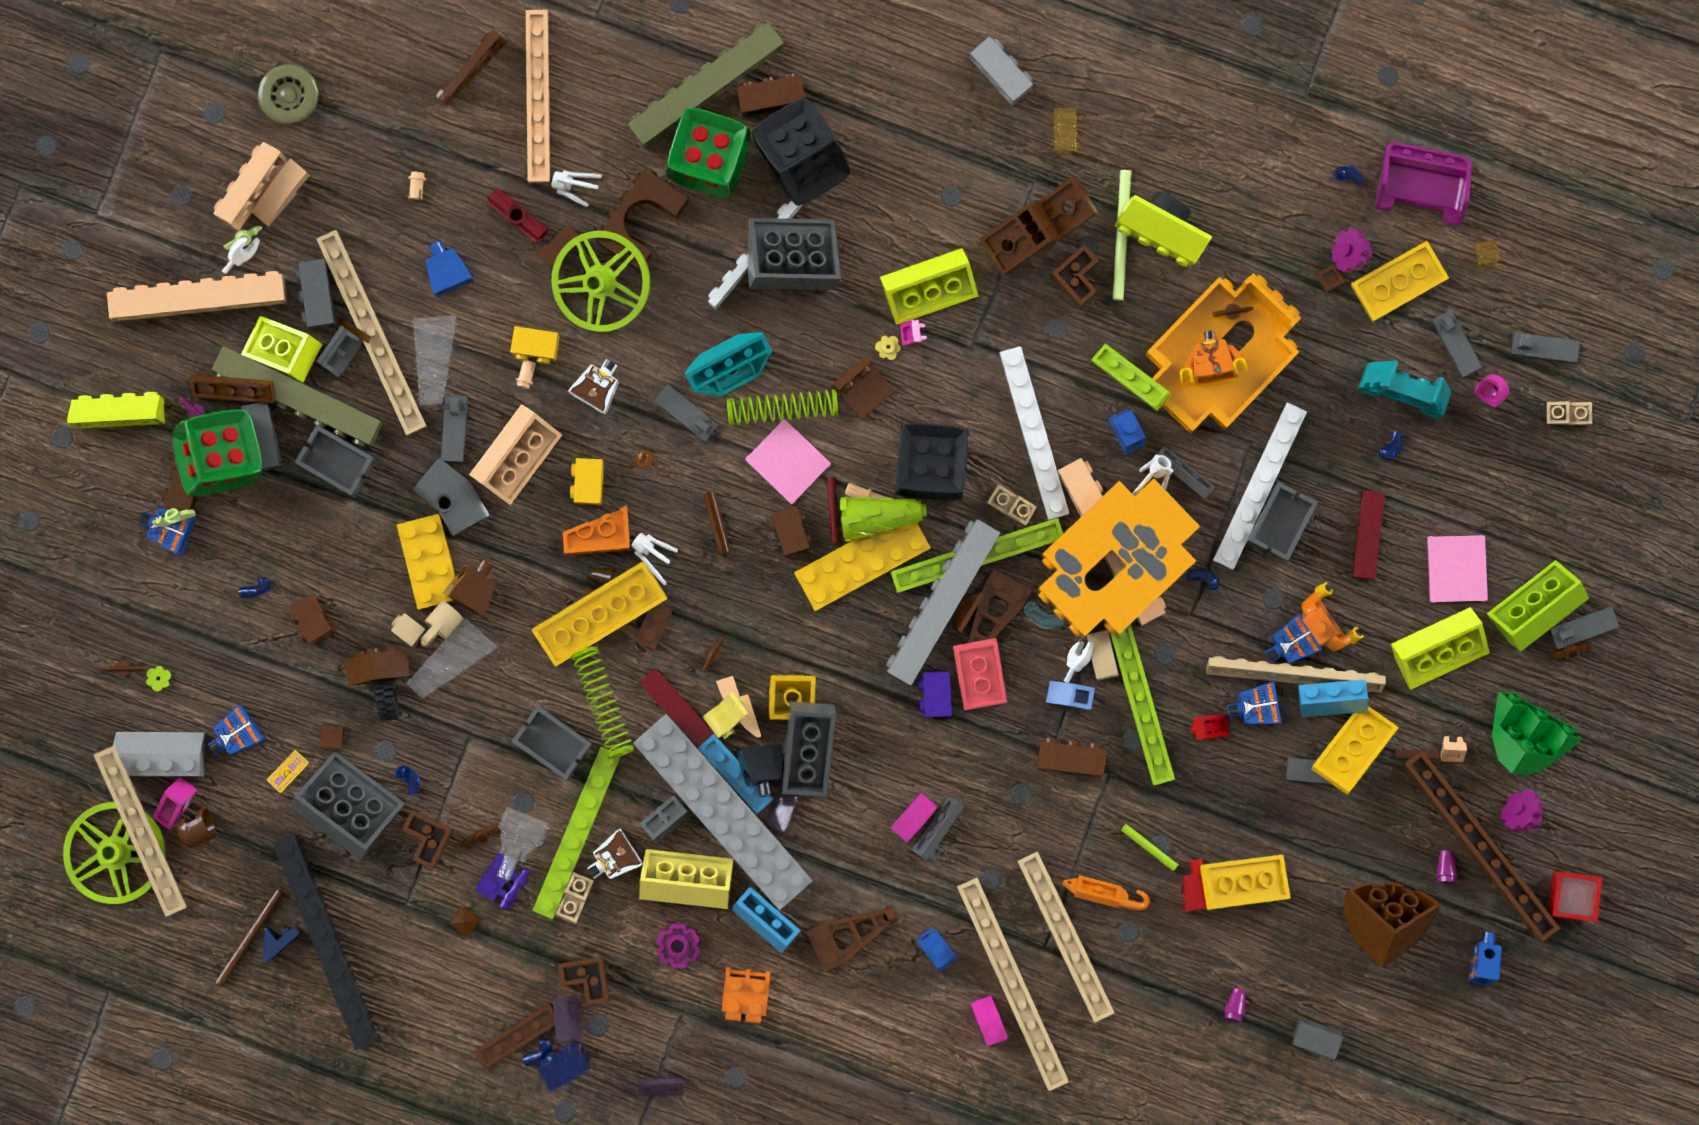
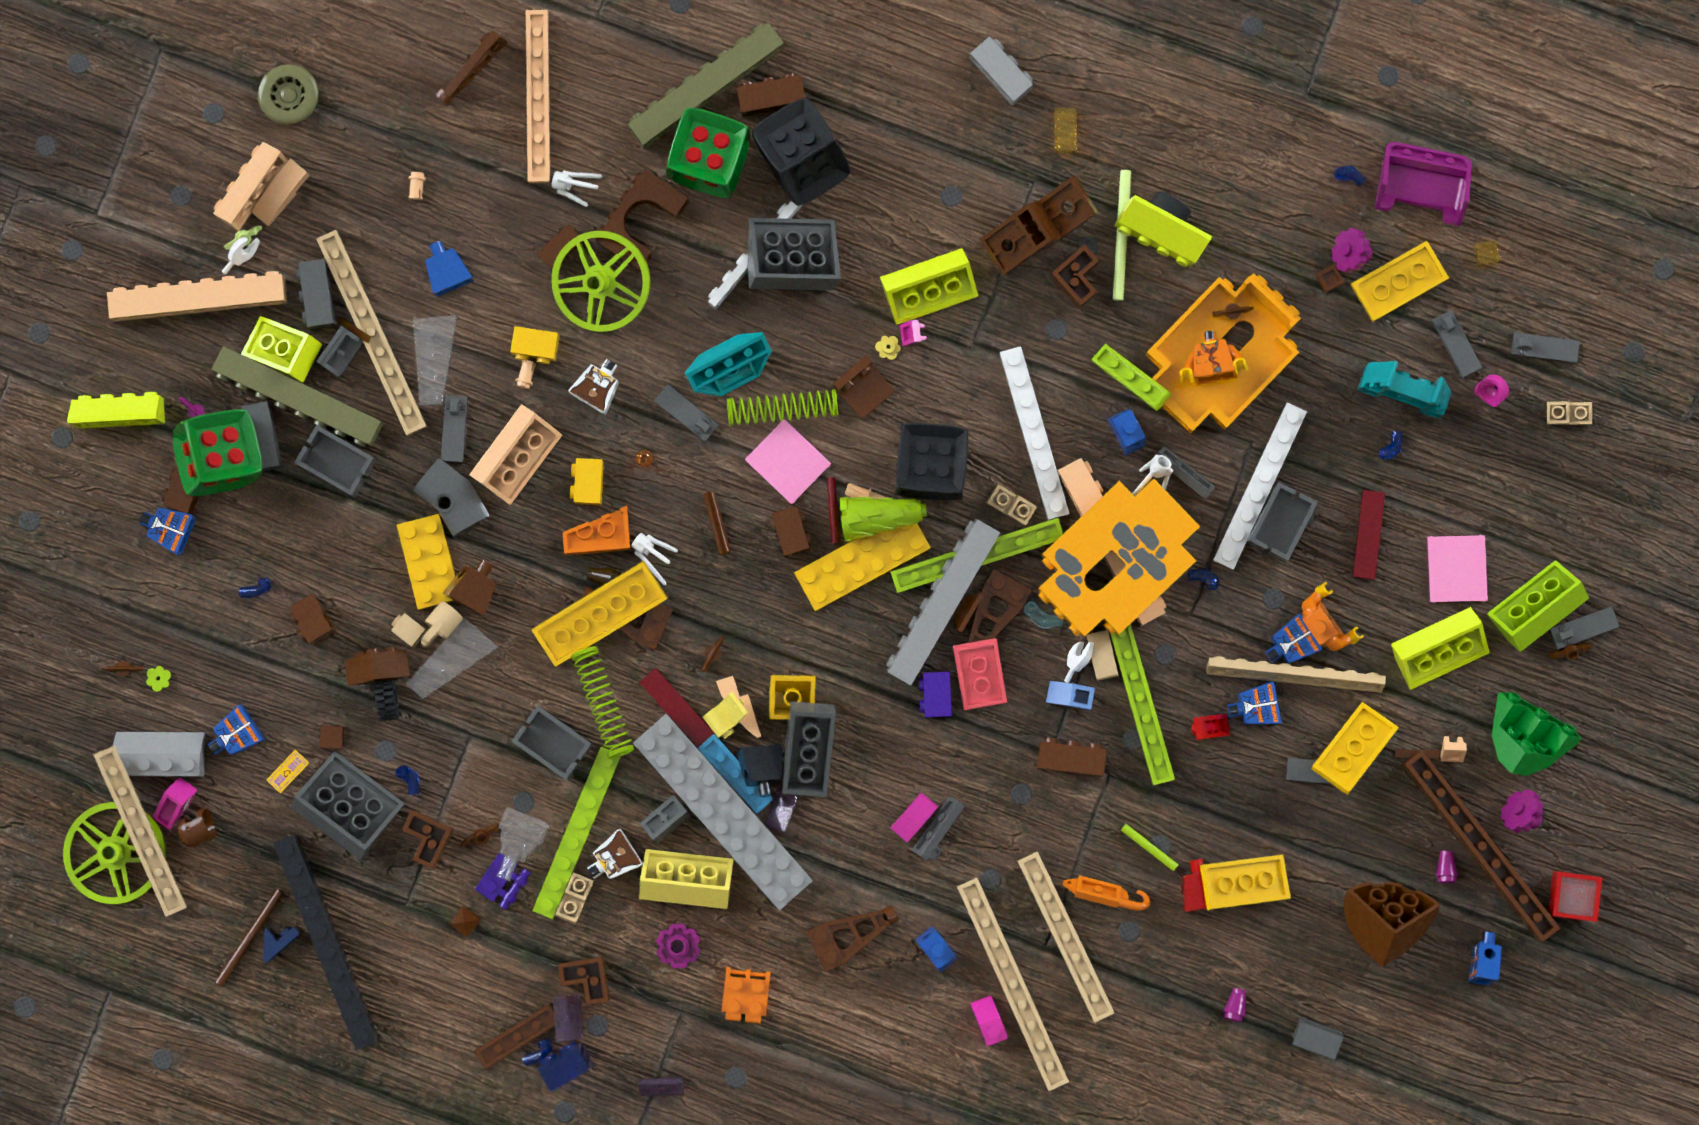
(173, 516): yellowish green piece -> none
(232, 389): reddish brown tile -> none
(527, 224): dark red piece -> none
(765, 920): dark azure brick -> none
(1333, 698): dark azure brick -> none

